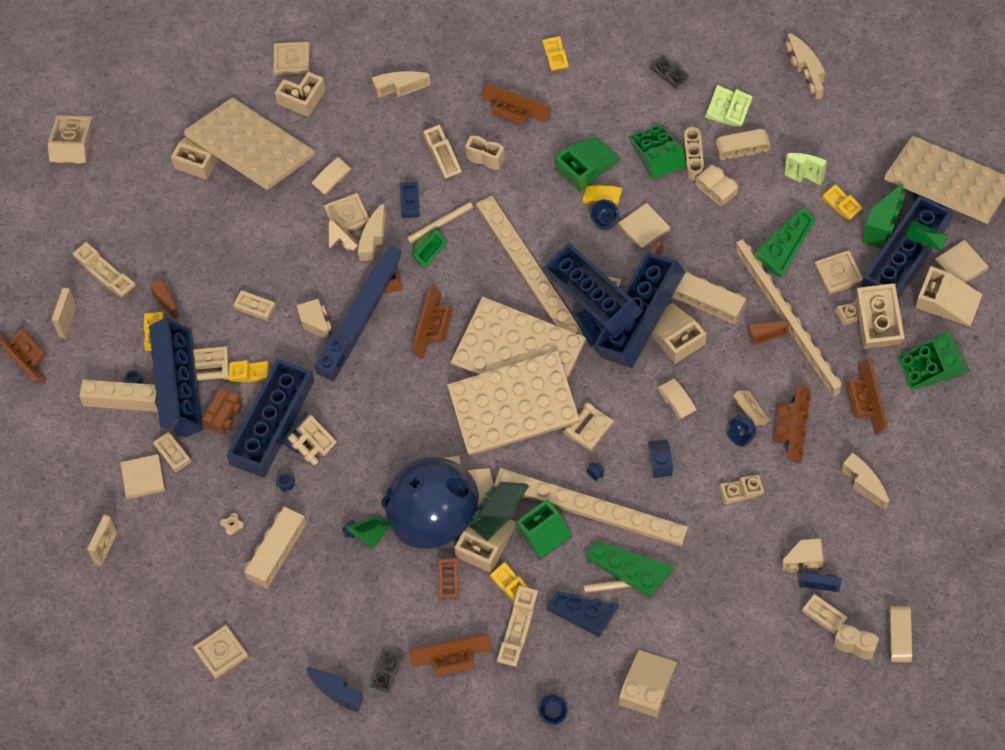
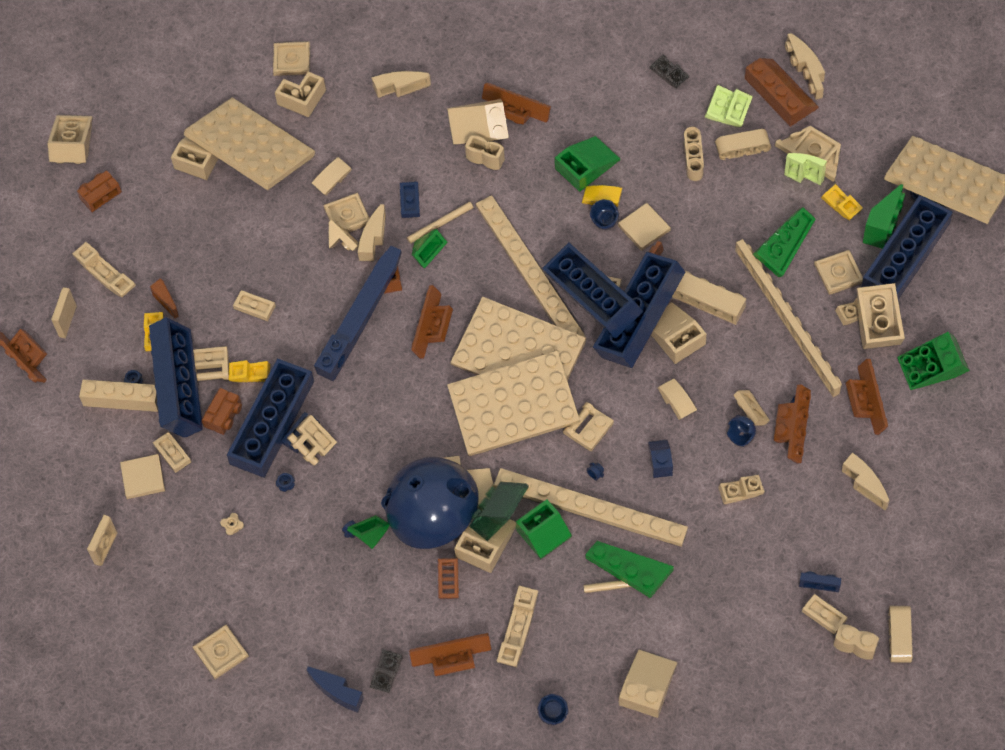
(99, 191): none -> dark orange brick
(275, 547): tan brick -> none
(313, 318): tan slope -> none
(441, 151): tan slope -> none
(478, 119): none -> tan slope
(507, 580): yellow slope -> none
(555, 53): yellow slope -> none
(584, 613): dark blue wing -> none
(589, 326): dark blue plate -> none
(658, 151): green slope -> none
(717, 185): tan brick -> none
(766, 331): dark orange slope -> none
(779, 90): none -> dark orange slope
(804, 555): tan slope -> none
(813, 143): none -> tan wing
(926, 236): green slope -> none
(948, 297): tan slope -> none
(962, 262): tan tile -> none

